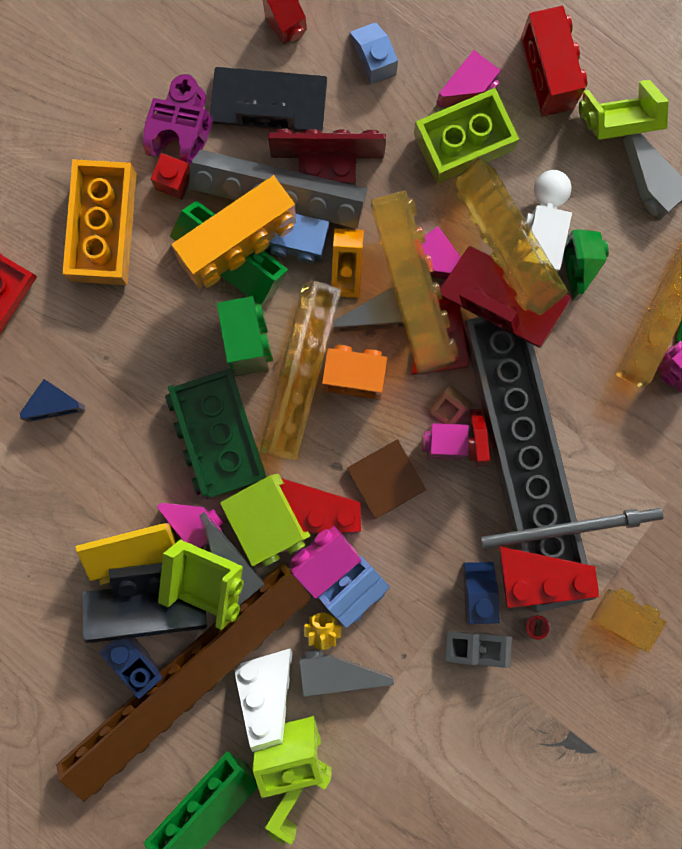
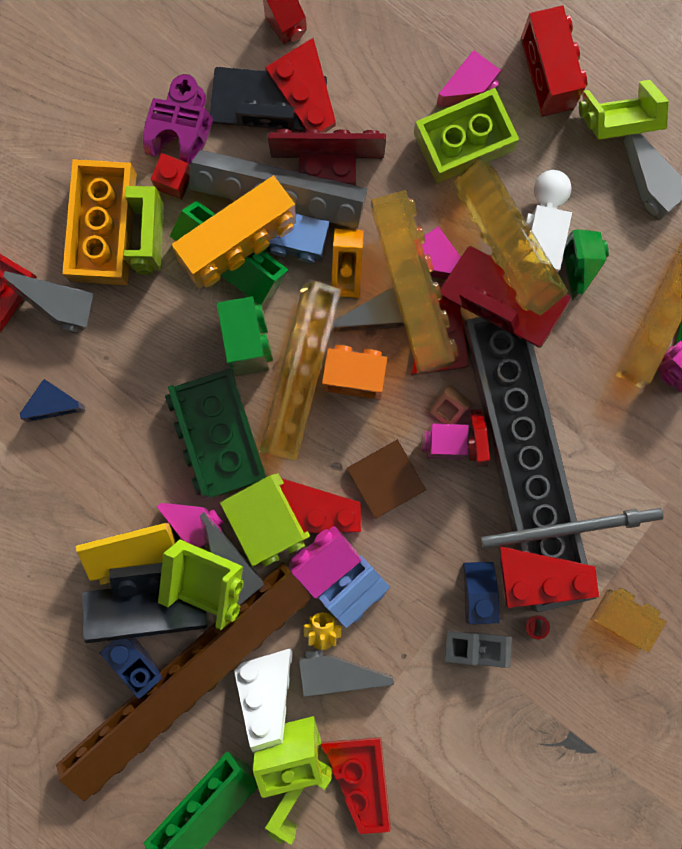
(56, 302): none -> dark grey slope
(146, 201): none -> lime panel
(303, 86): none -> red wing
(361, 774): none -> red wing
(375, 52): medium blue slope -> none

